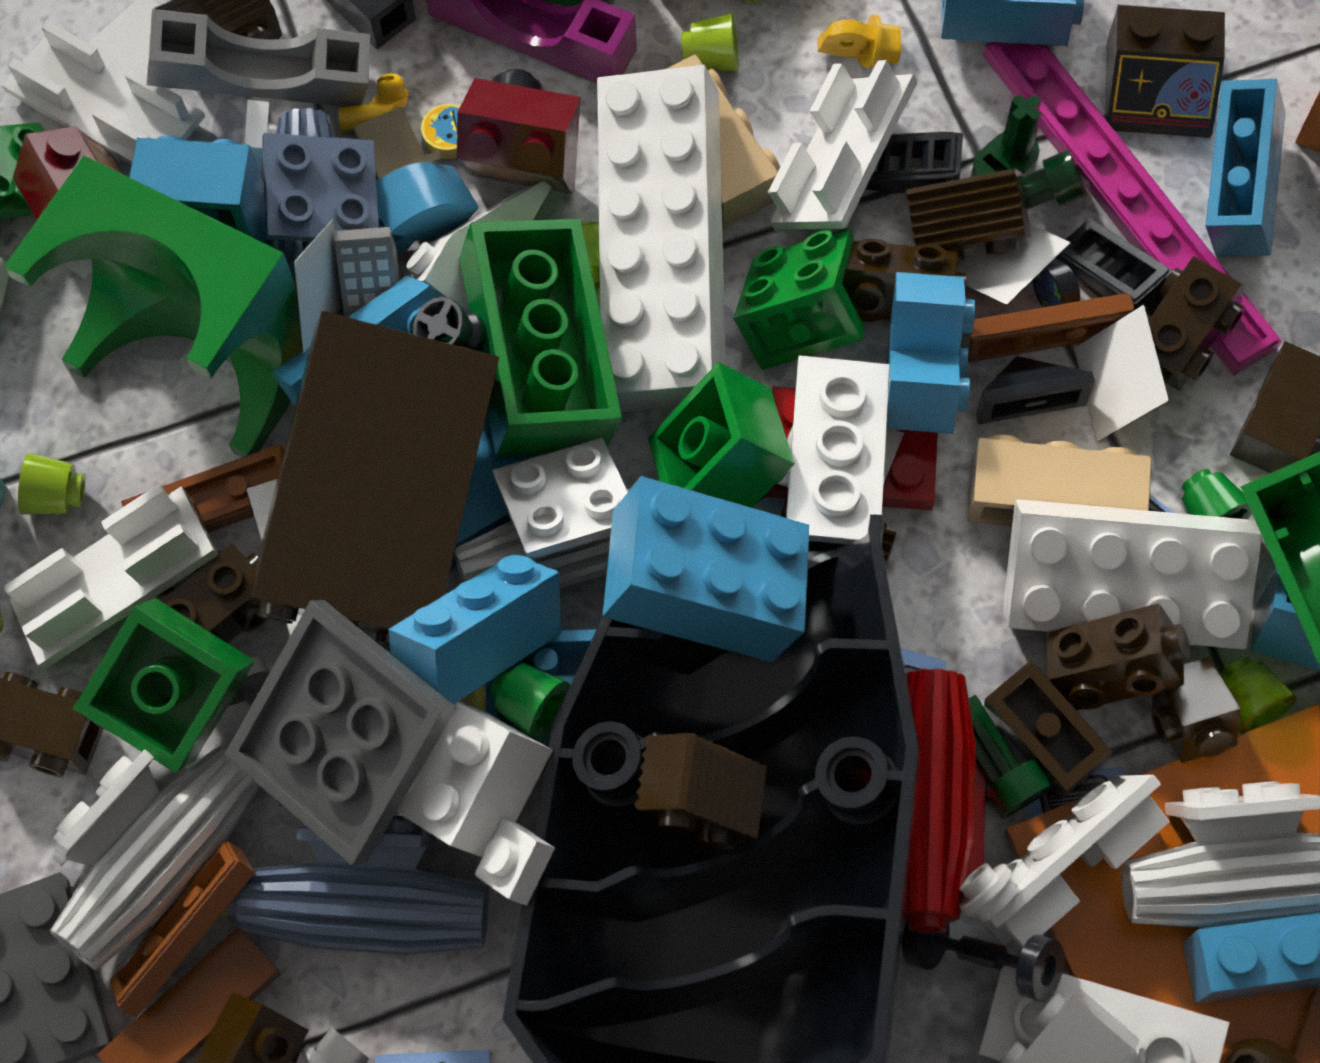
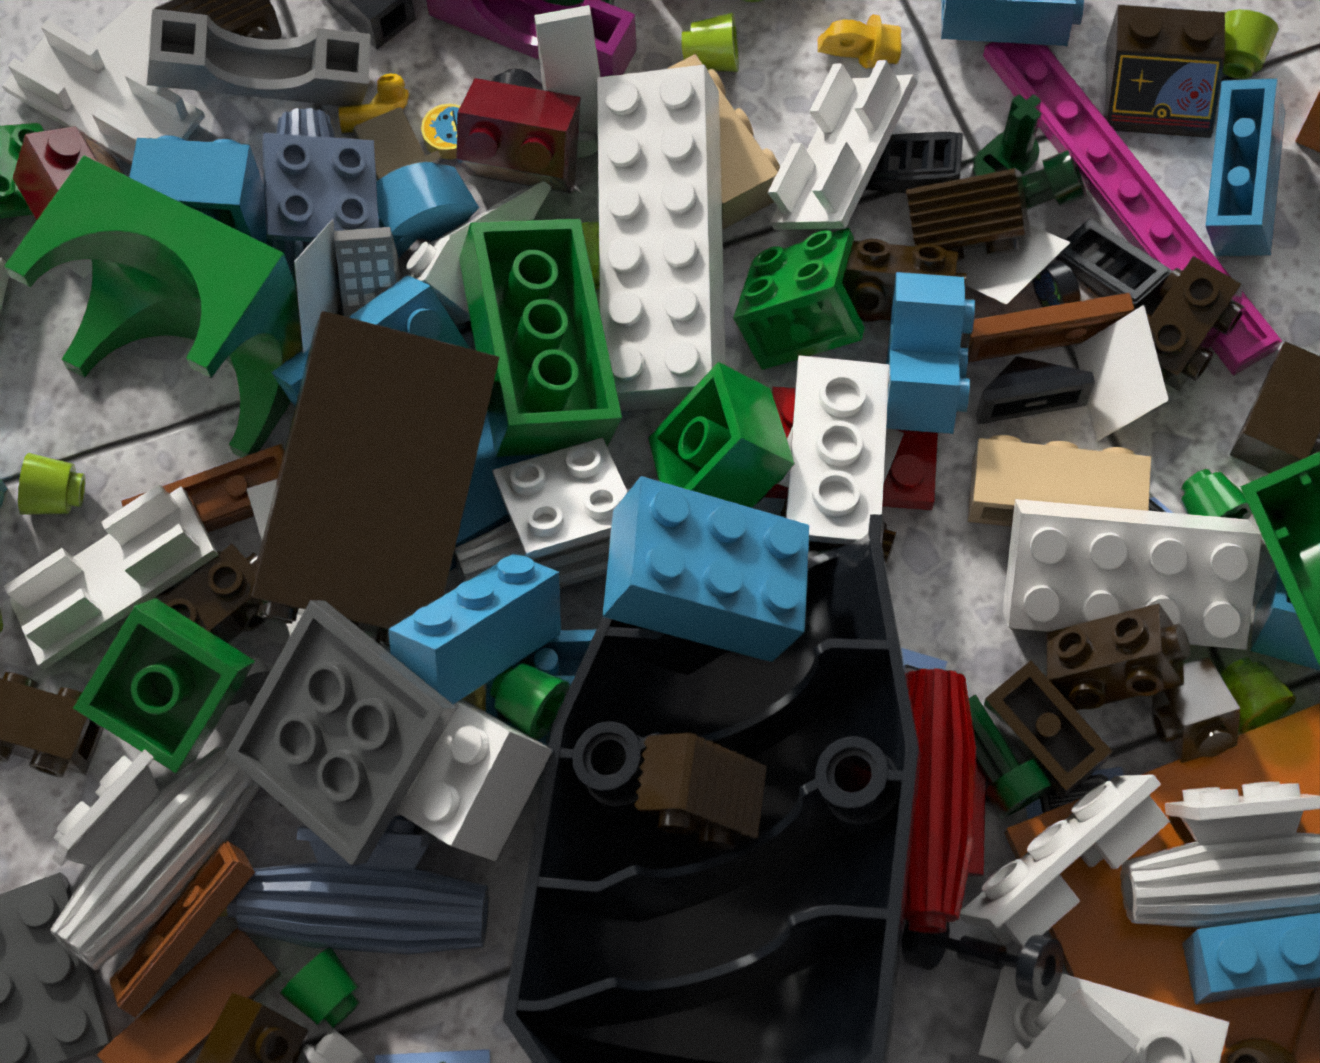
(255, 126): white plate -> none
(323, 990): none -> green hat
(447, 317): black wheel -> none
(514, 861): white plate -> none
(571, 66): none -> white slope
(987, 891): white plate -> none
(1247, 42): none -> lime hat

